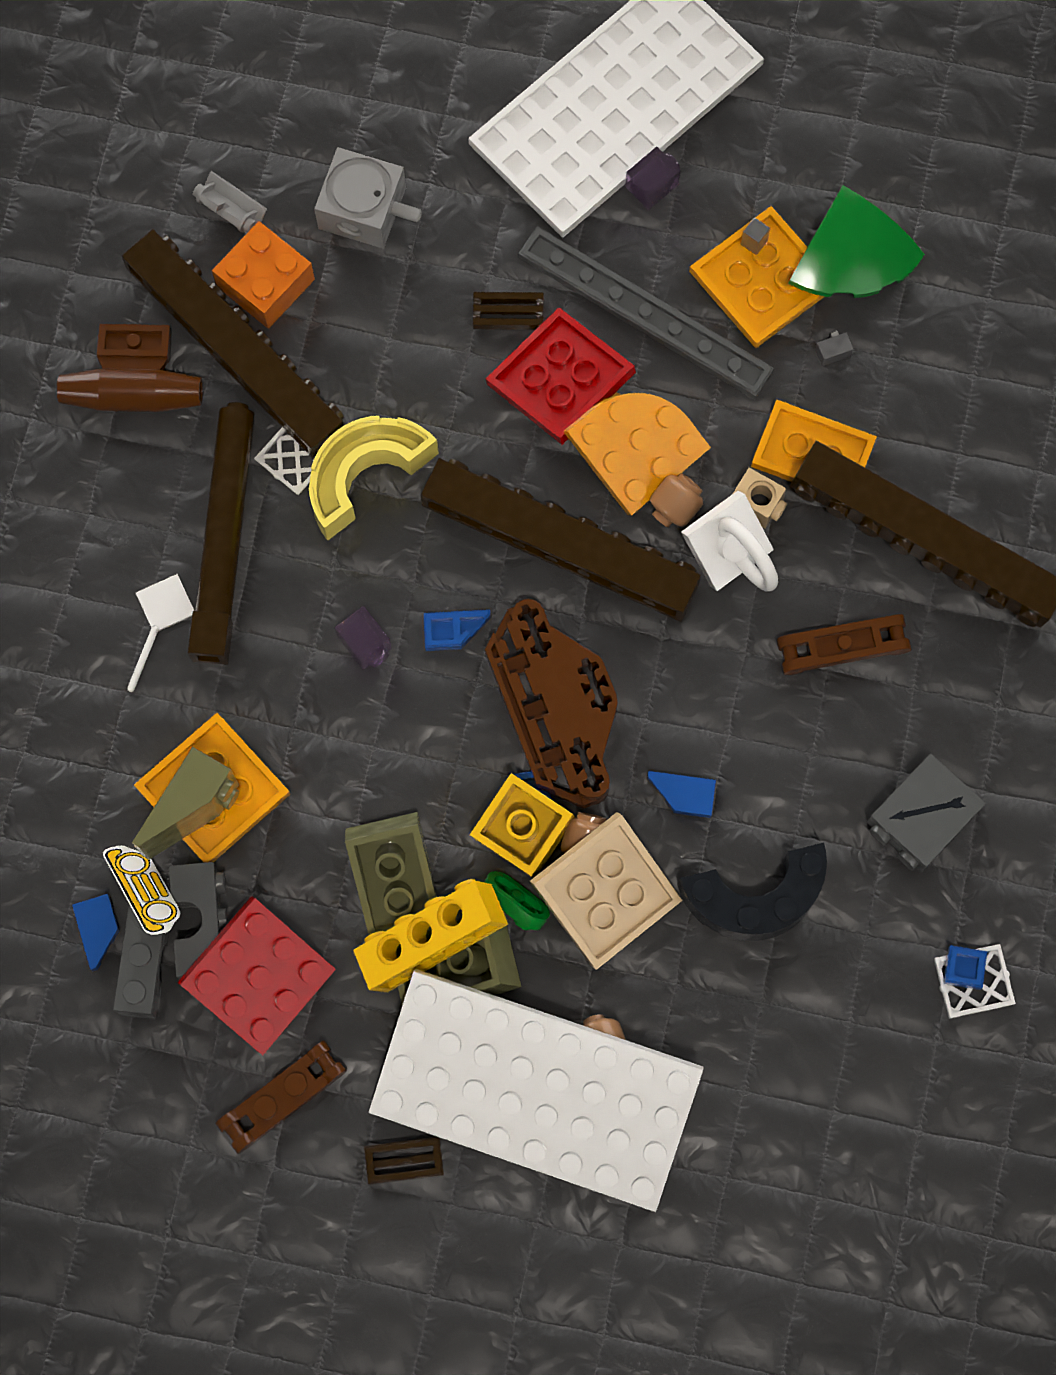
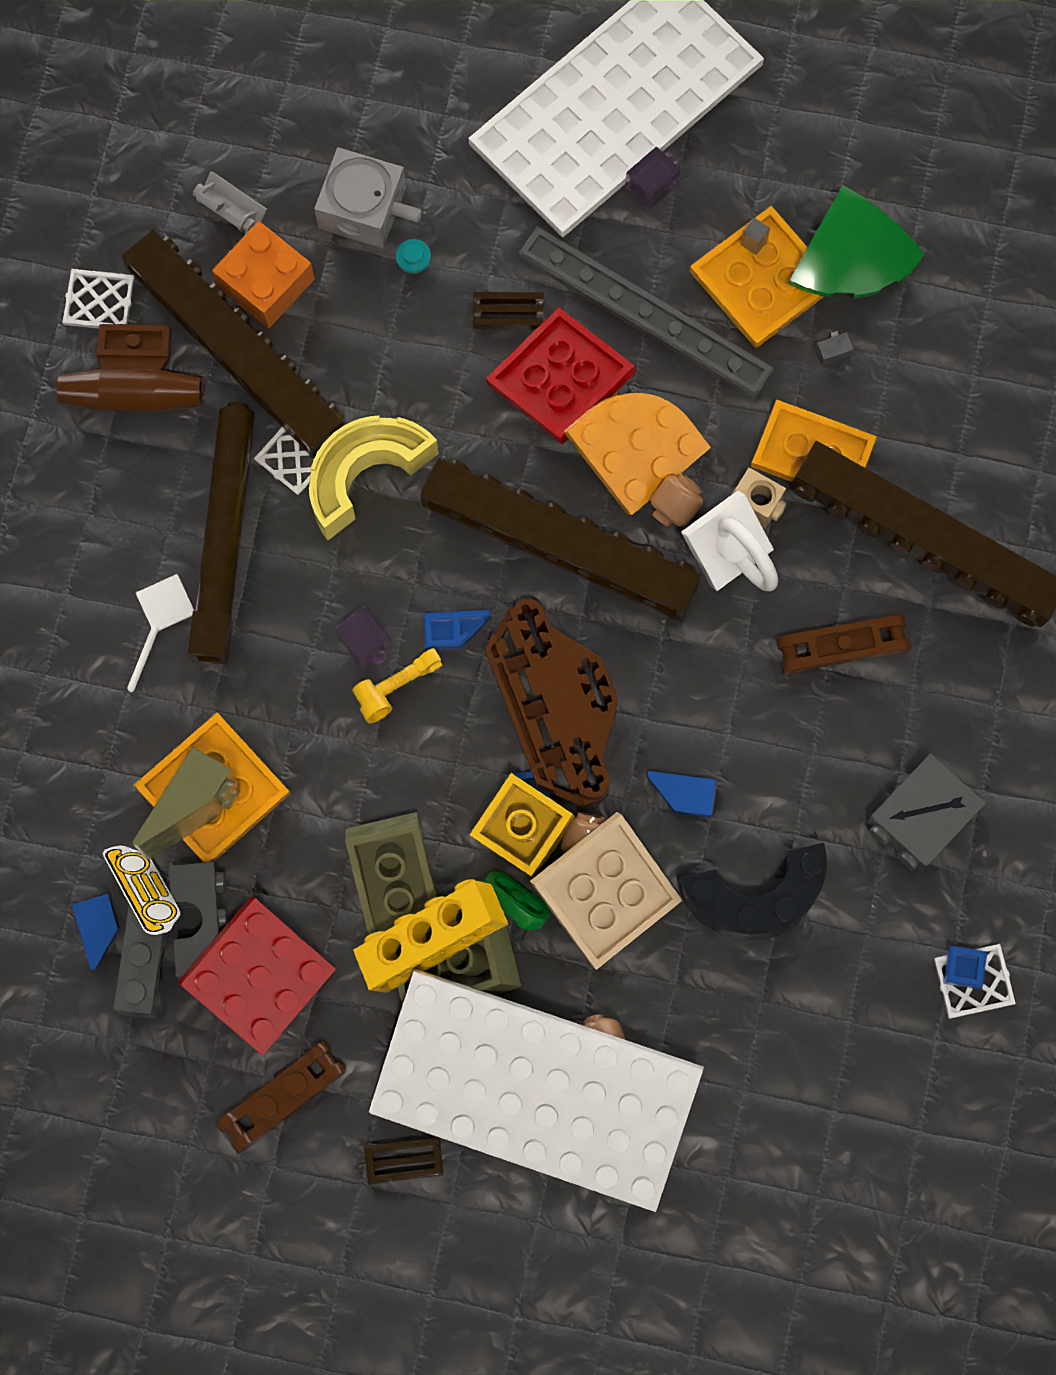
(100, 276): none -> white window
(372, 698): none -> yellow brick
(413, 256): none -> teal plate

